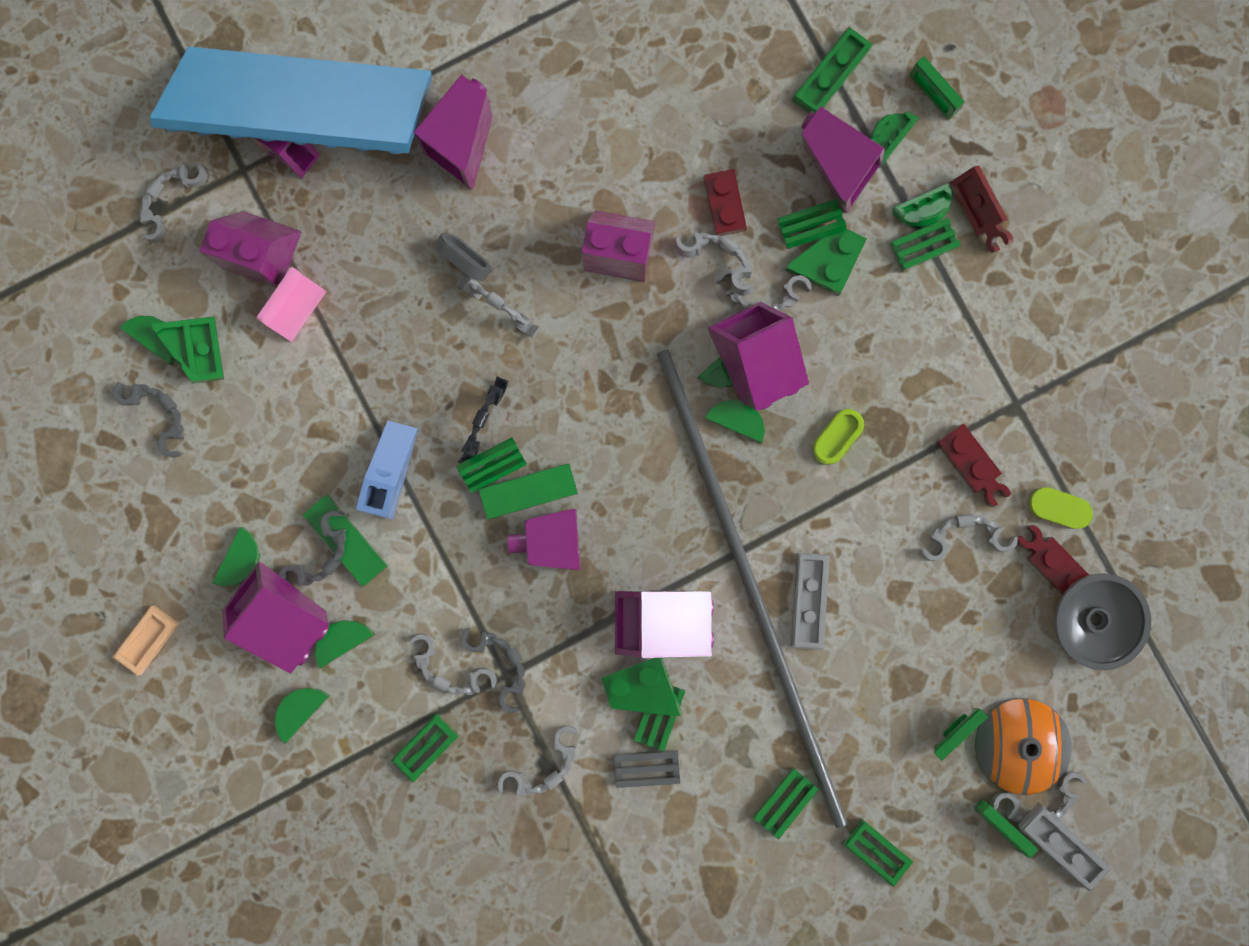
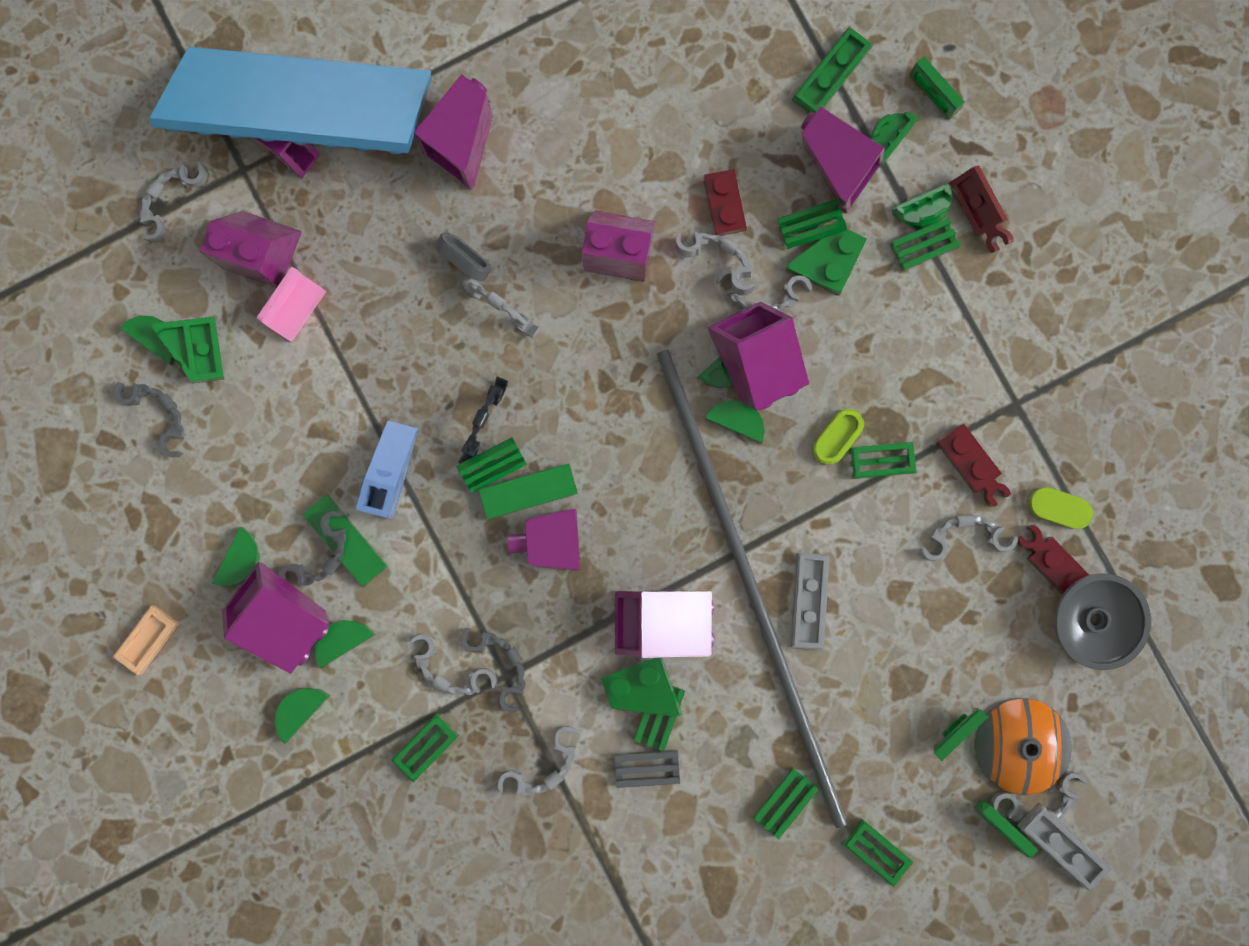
(856, 463): none -> green tile

